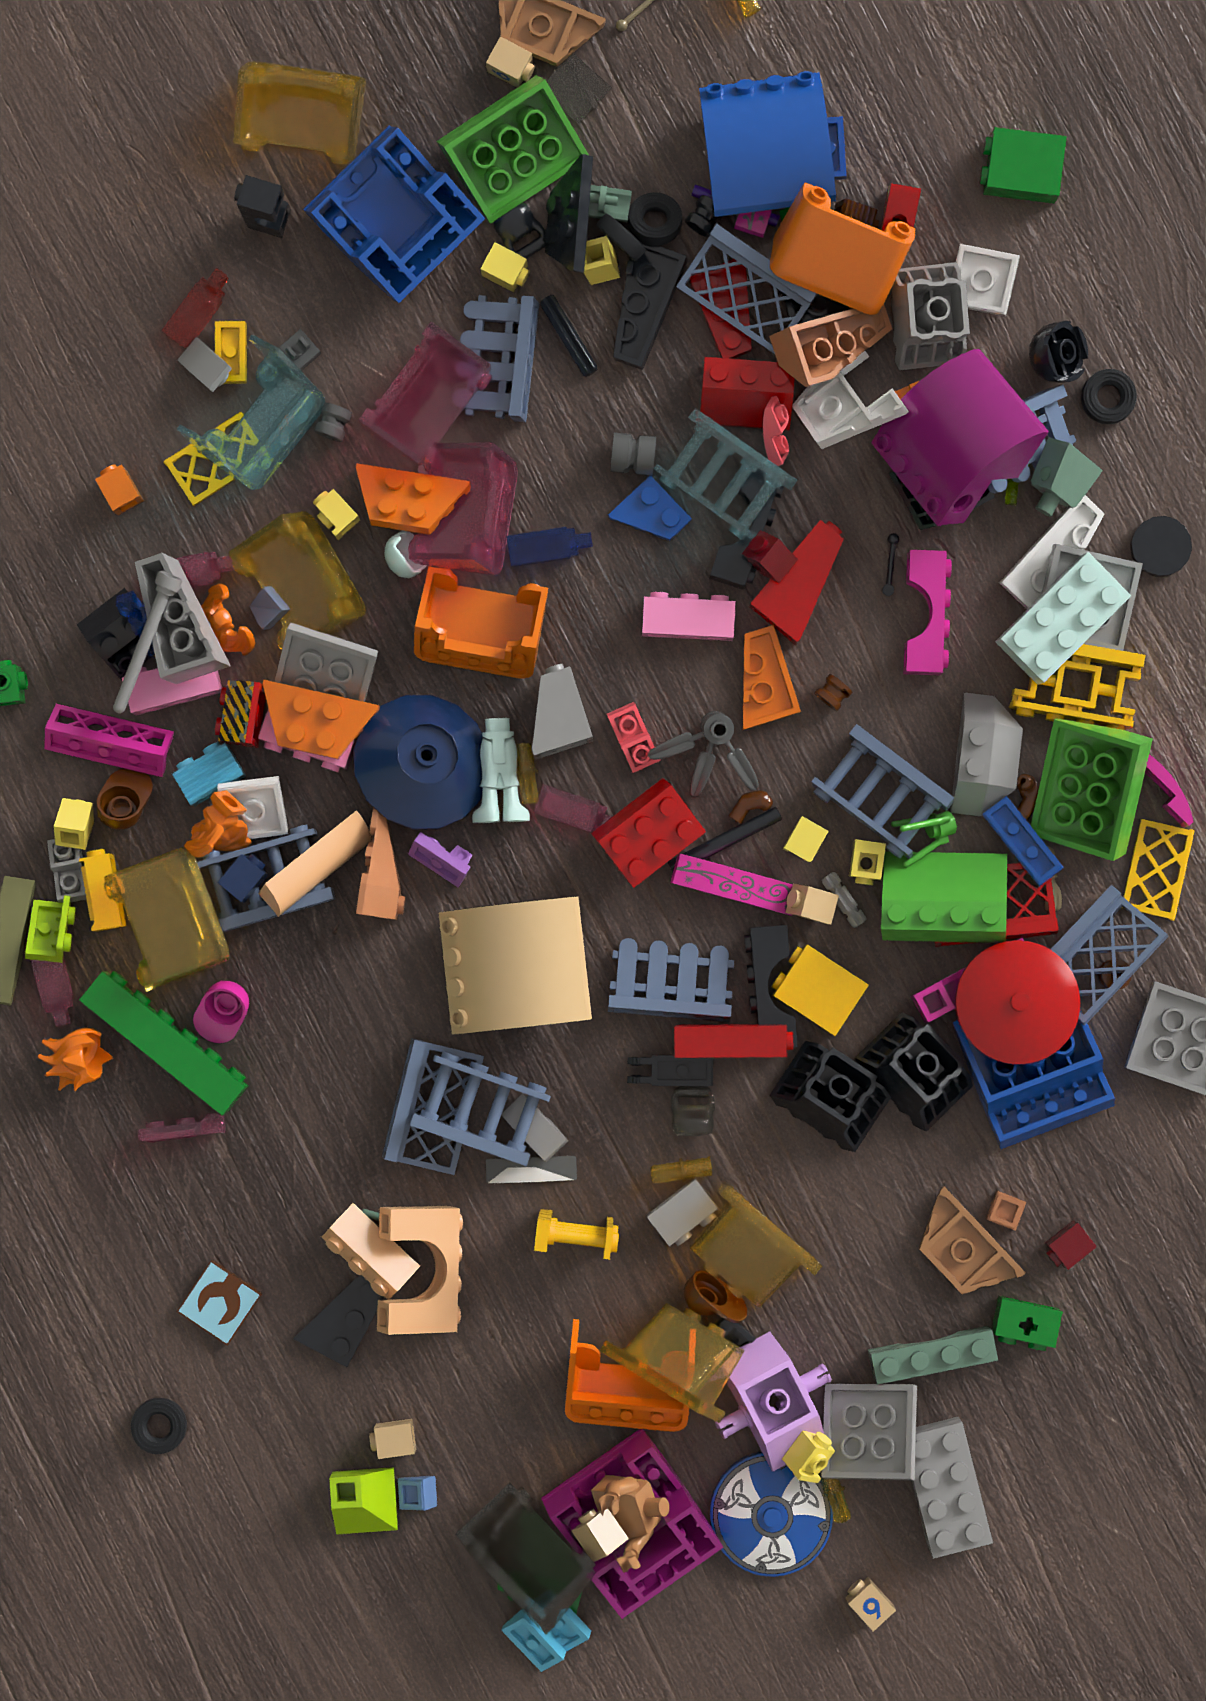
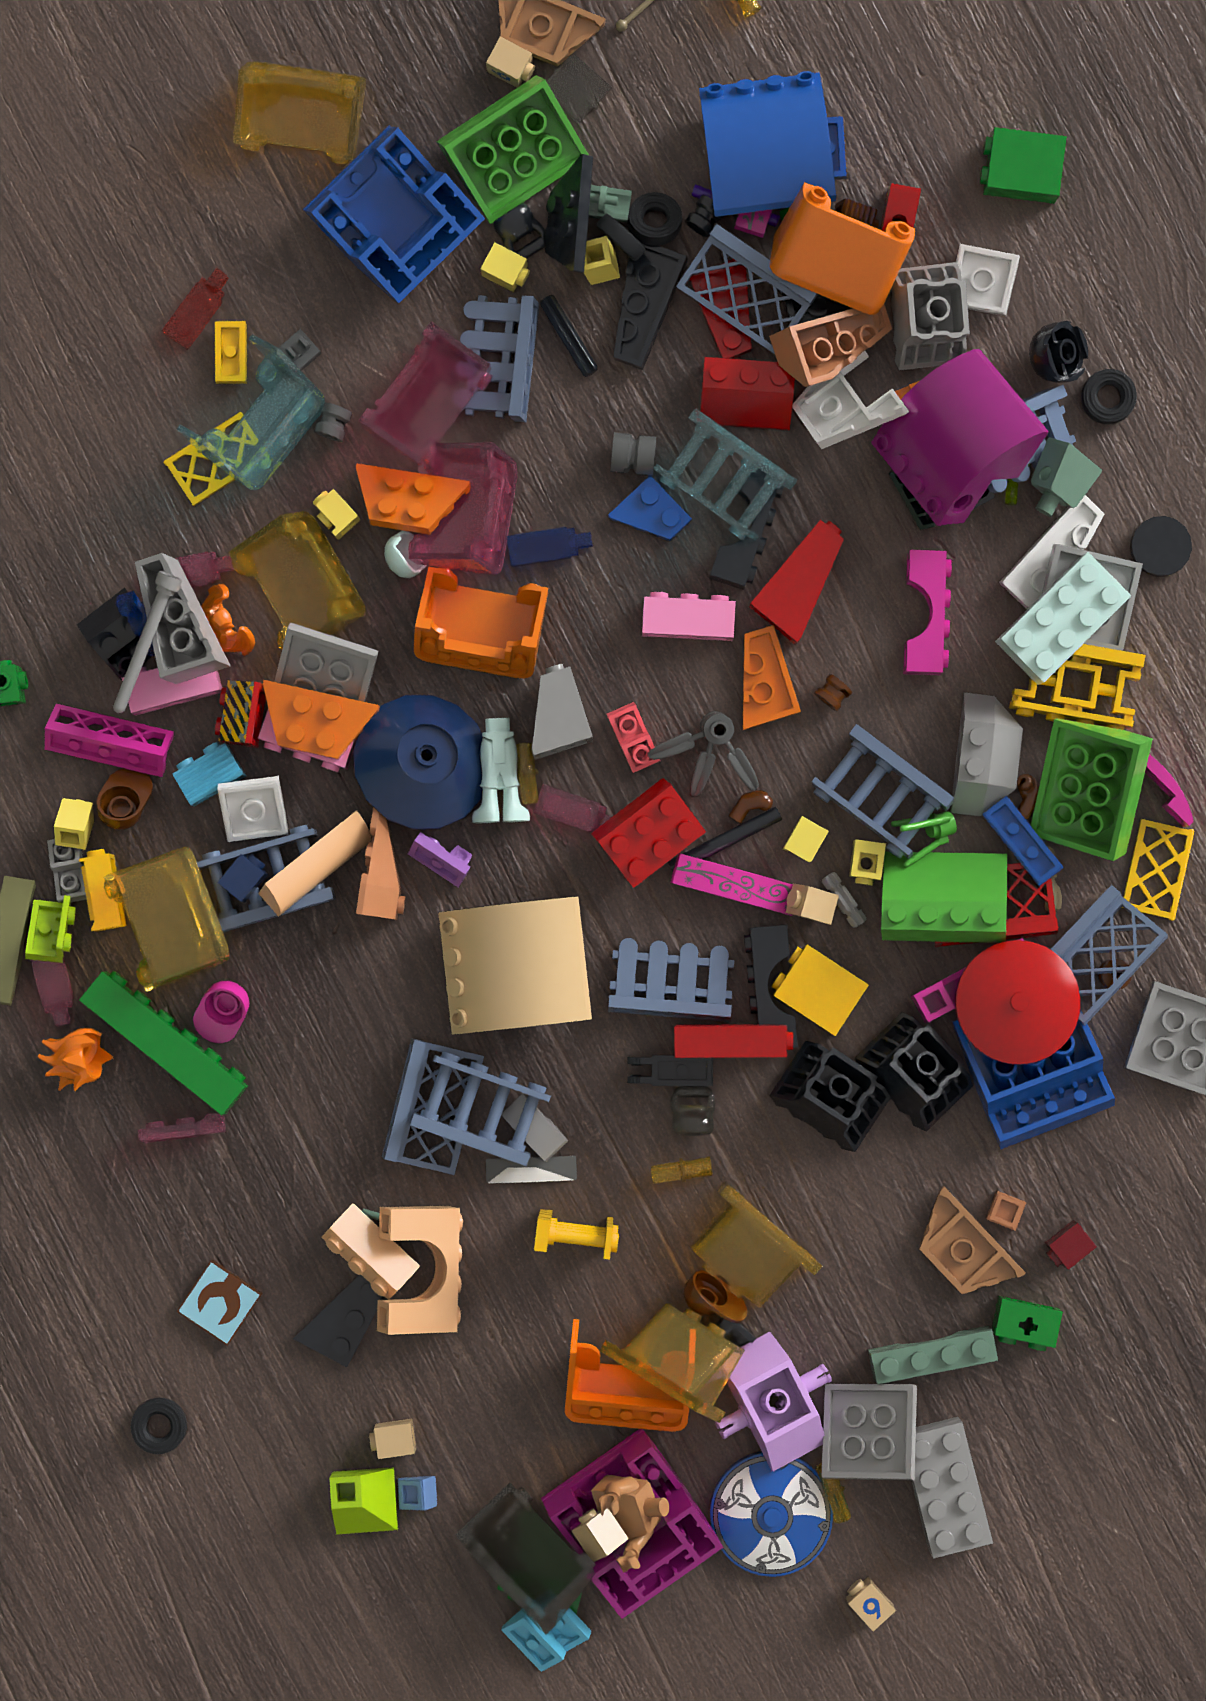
(118, 489): orange brick -> none
(205, 364): light grey slope -> none
(220, 827): orange animal -> none
(262, 206): black arch -> none
(268, 608): sand blue slope -> none
(682, 1213): light grey piece -> none
(769, 556): dark red brick -> none
(774, 424): coral slope -> none
(809, 1456): light yellow brick -> none
(888, 589): black hinge -> none

